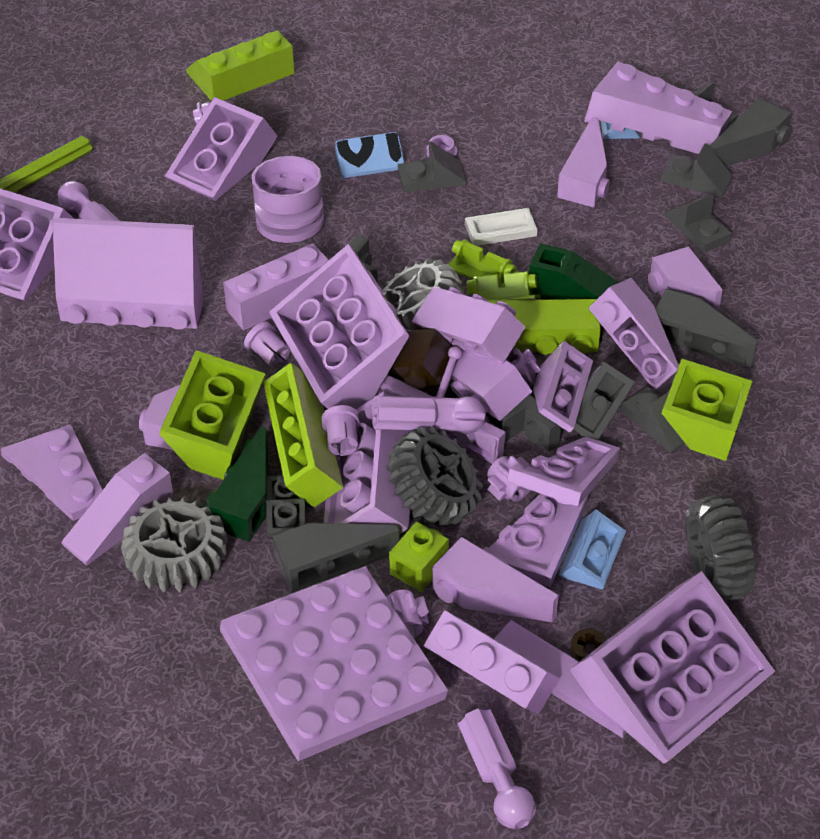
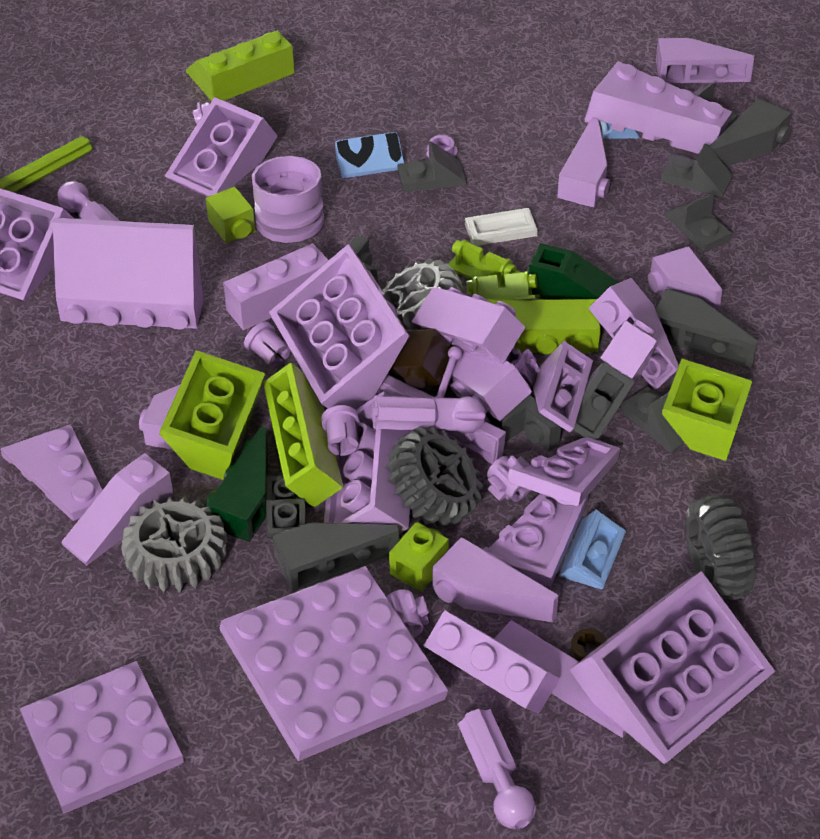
(101, 736): none -> lavender plate
(230, 214): none -> lime brick
(631, 349): none -> lavender slope
(701, 62): none -> lavender slope

